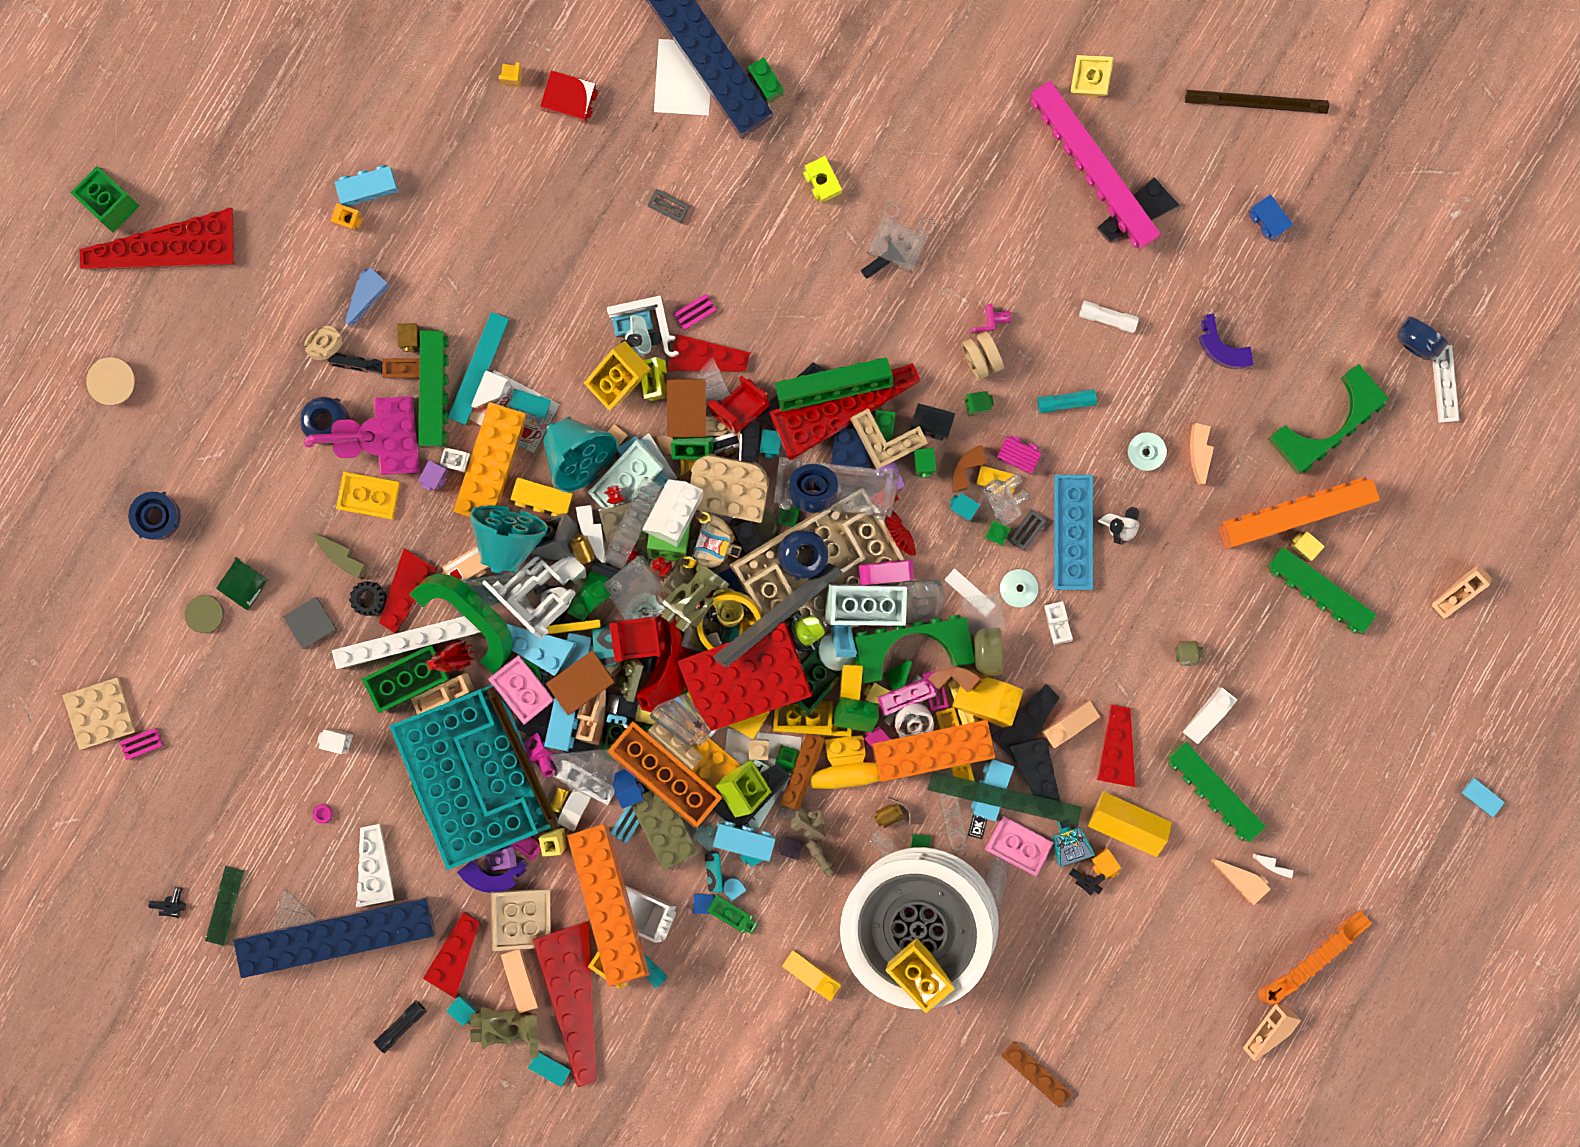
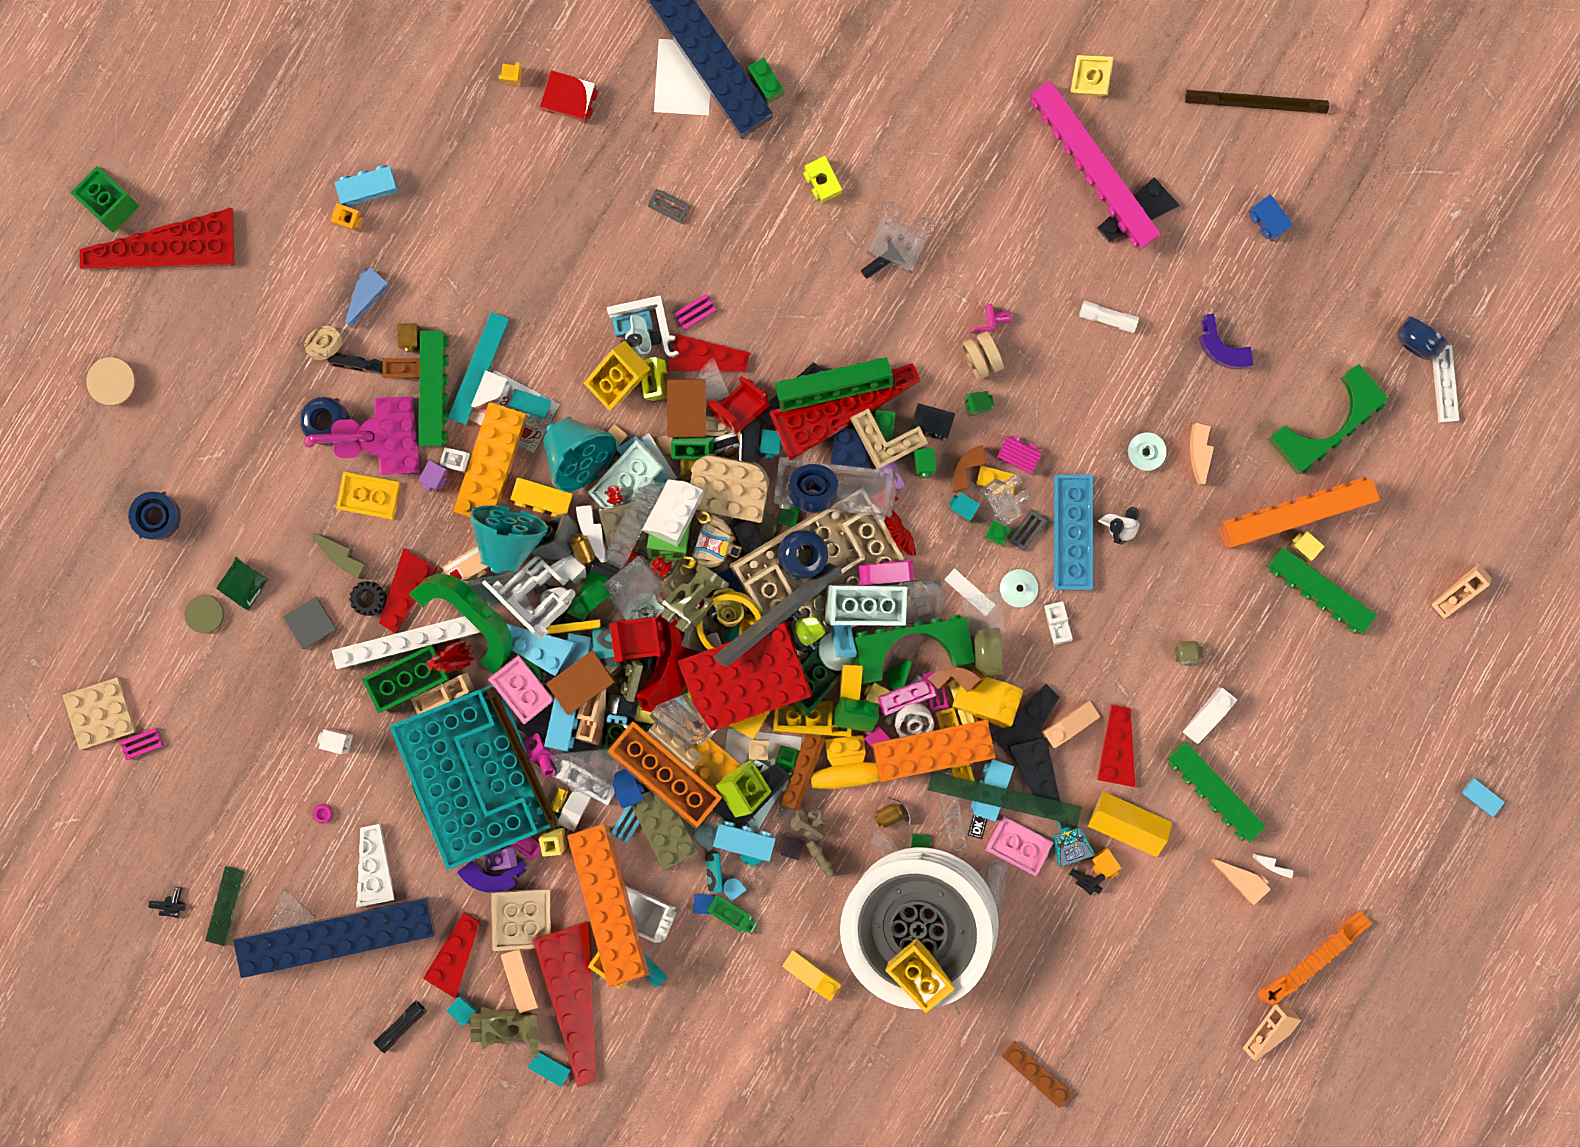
(1066, 401): teal axle -> none

